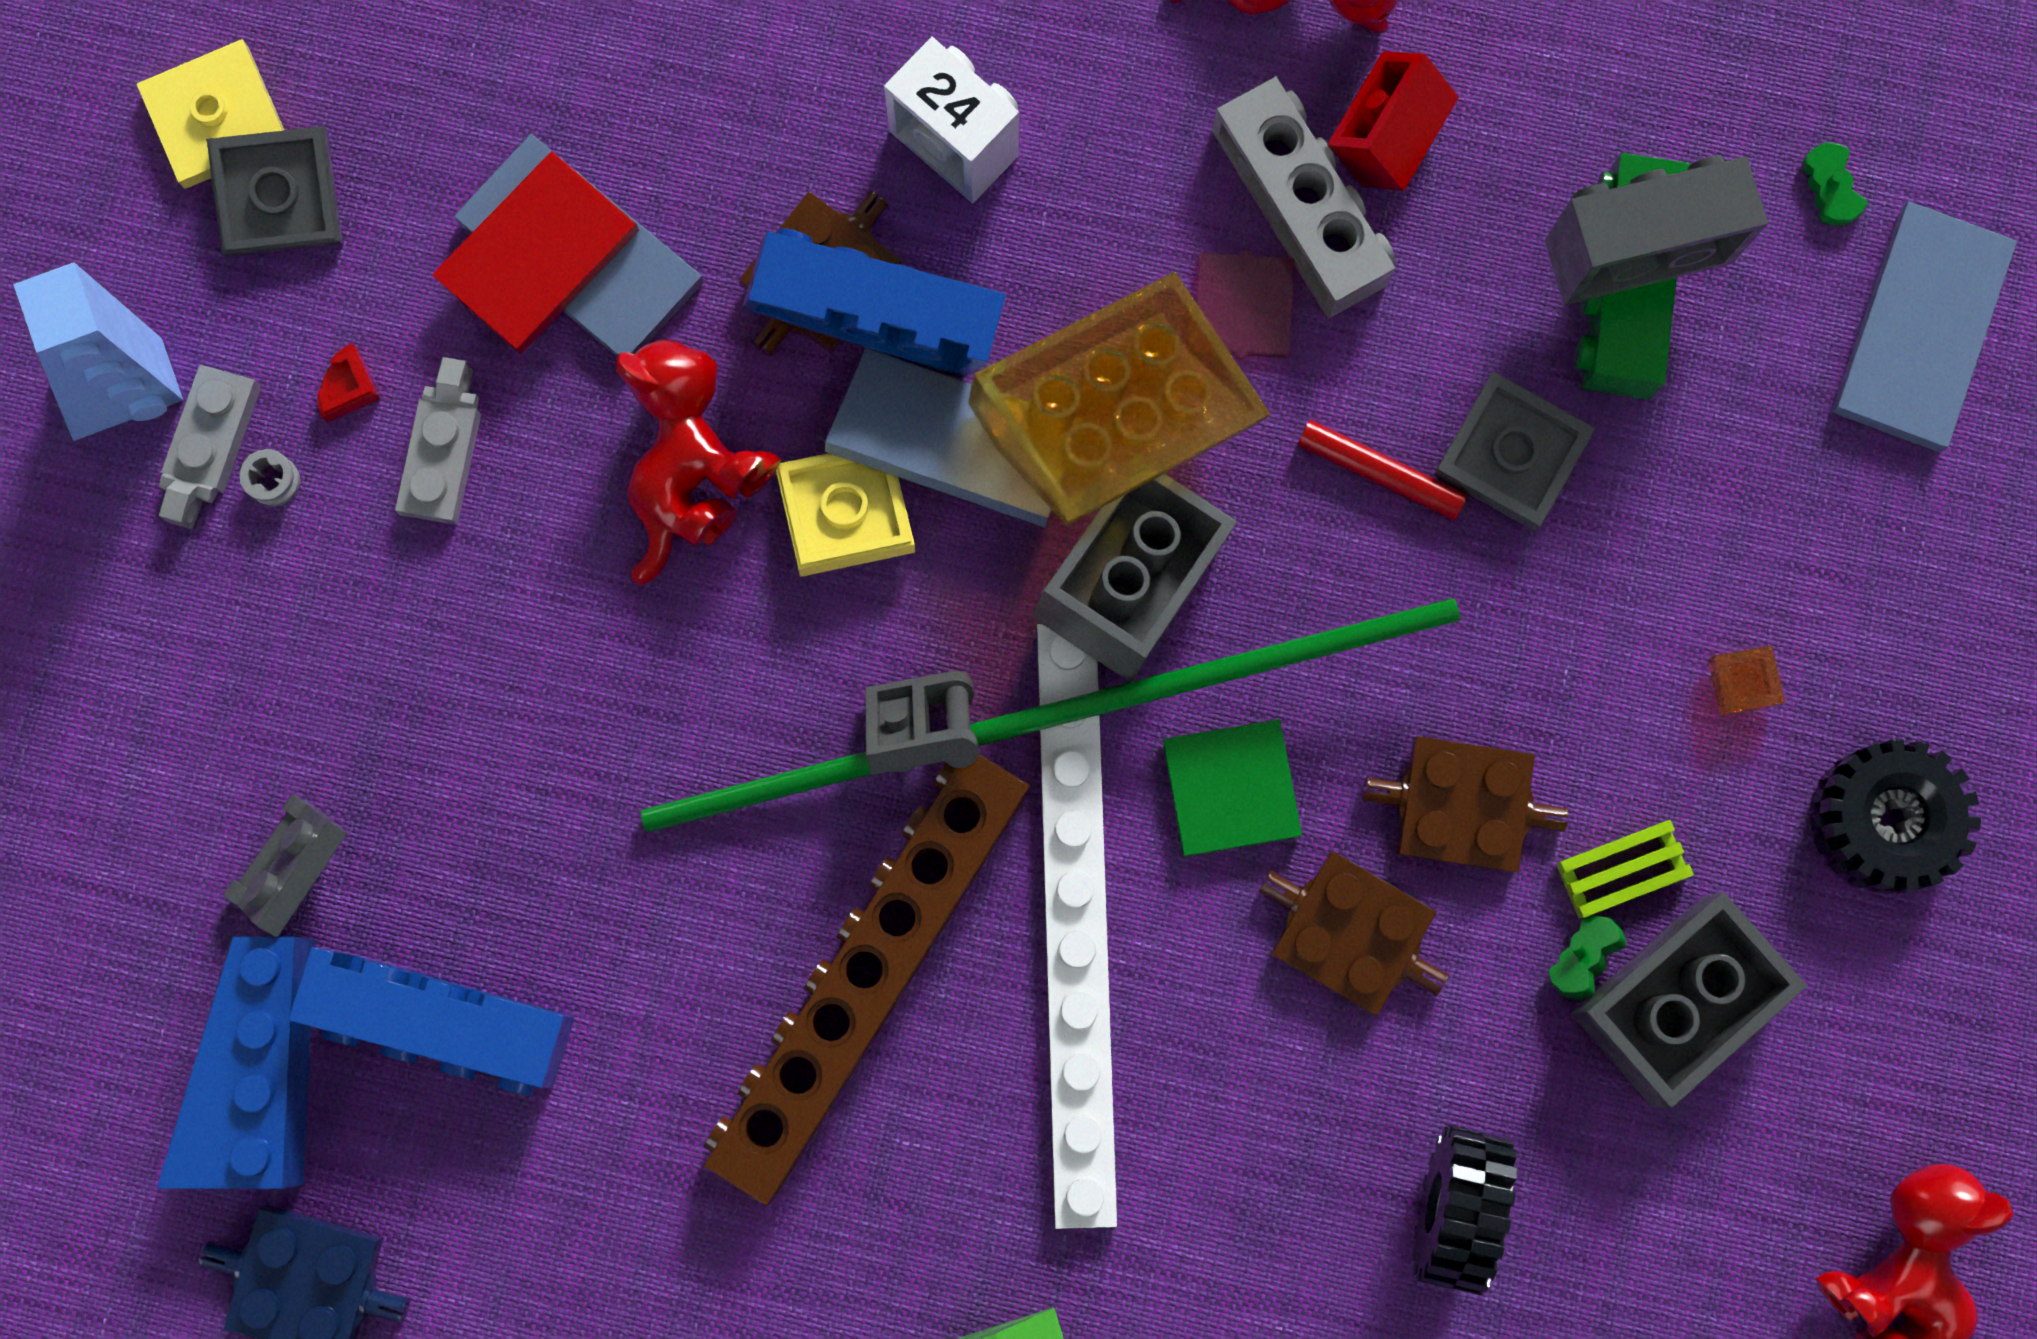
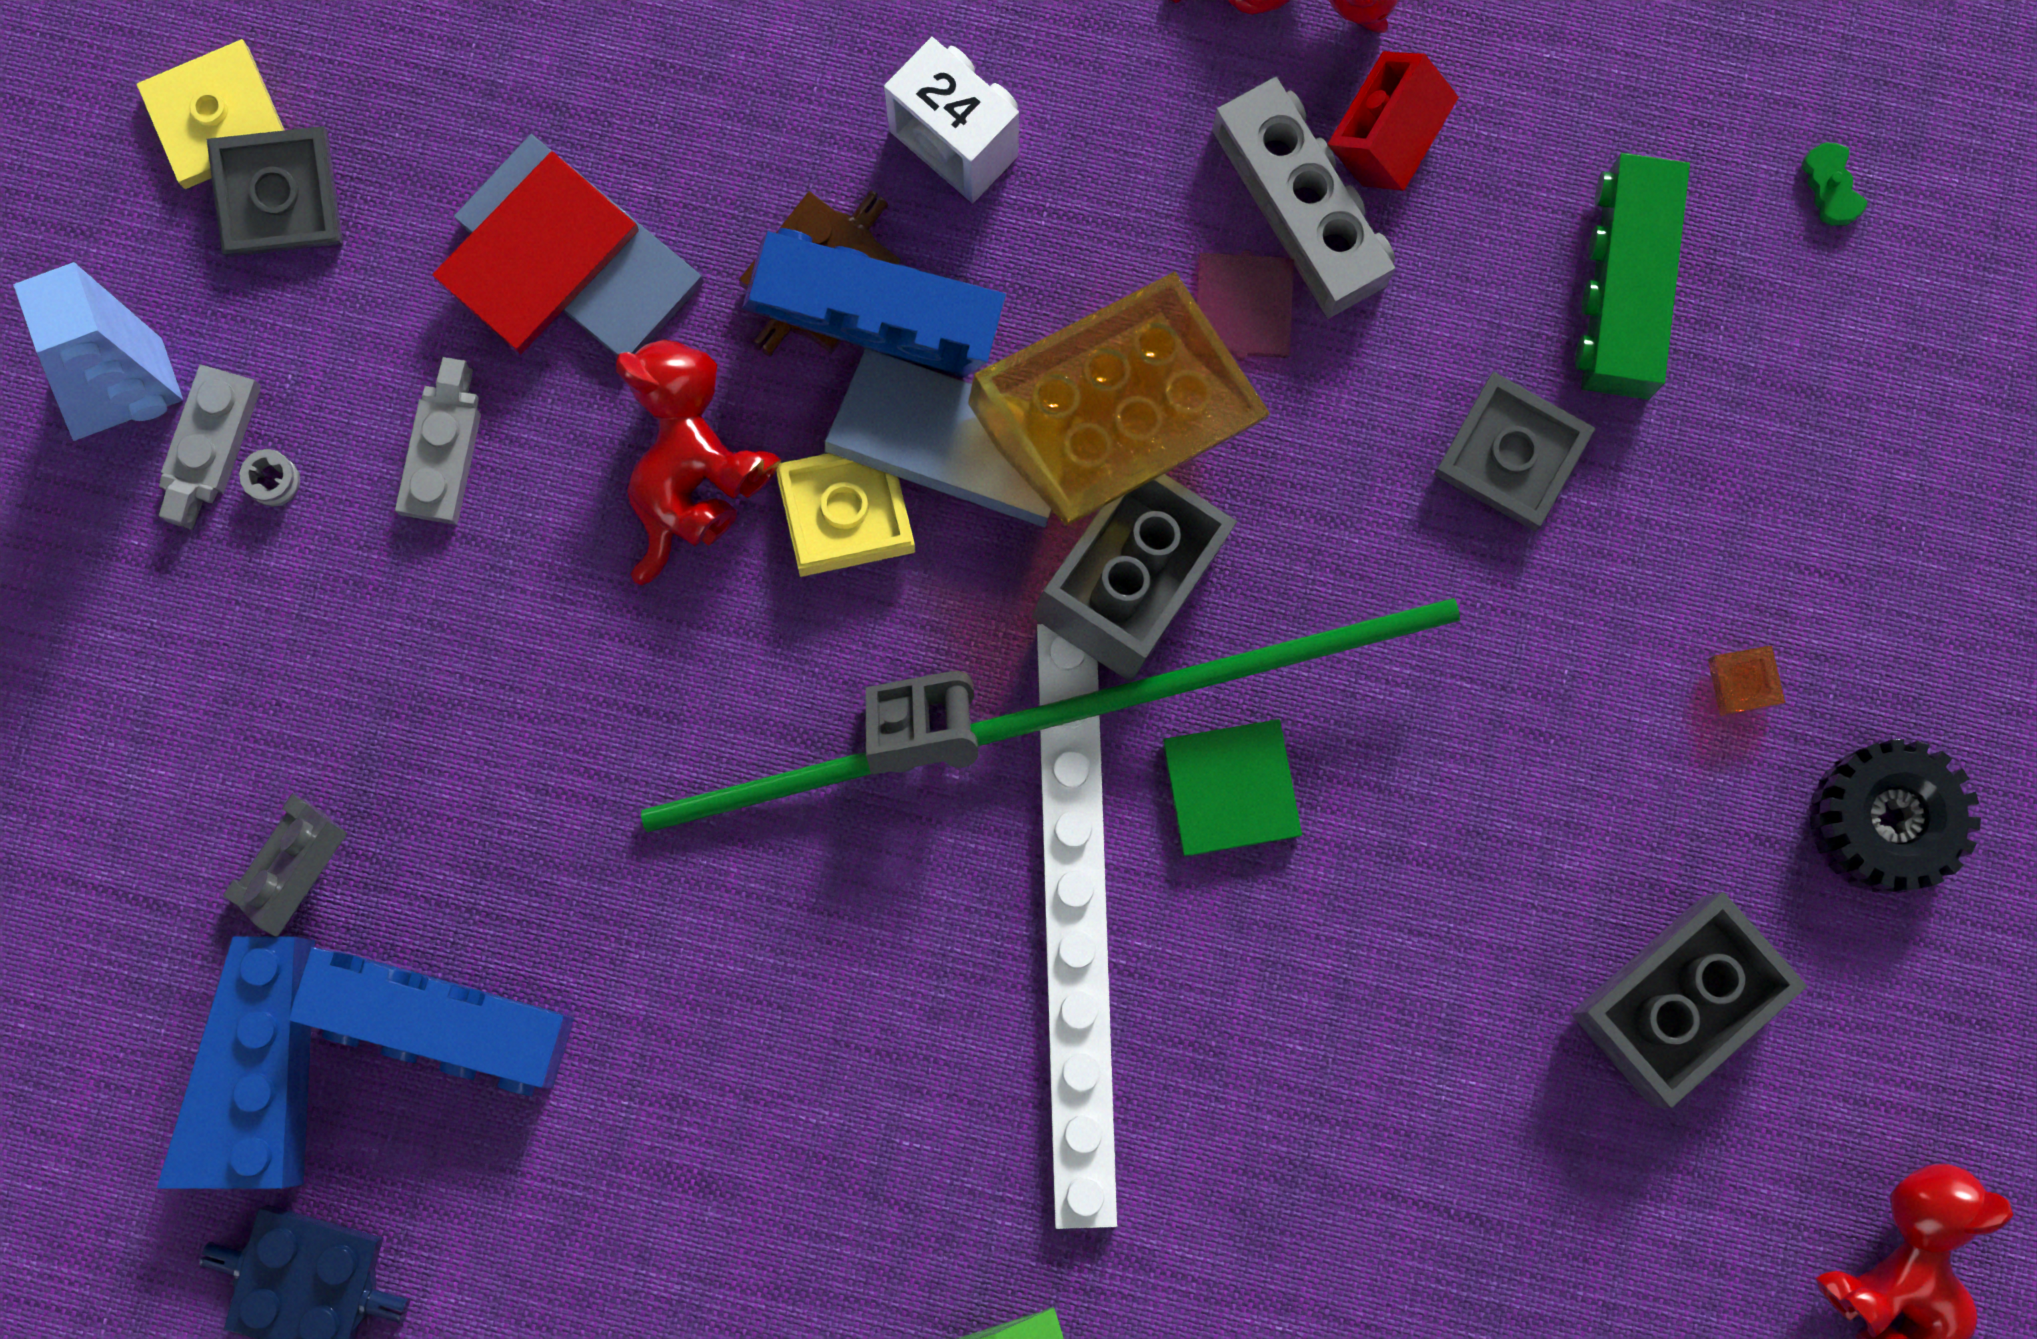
(345, 385): red tile -> none
(764, 1169): reddish brown brick -> none
(1353, 932): reddish brown plate -> none
(1382, 470): red piece -> none
(1464, 1210): black bush -> none
(1465, 804): reddish brown plate -> none
(1586, 957): green piece -> none
(1655, 228): dark grey brick -> none
(1670, 851): lime tile -> none
(1924, 327): sand blue tile -> none

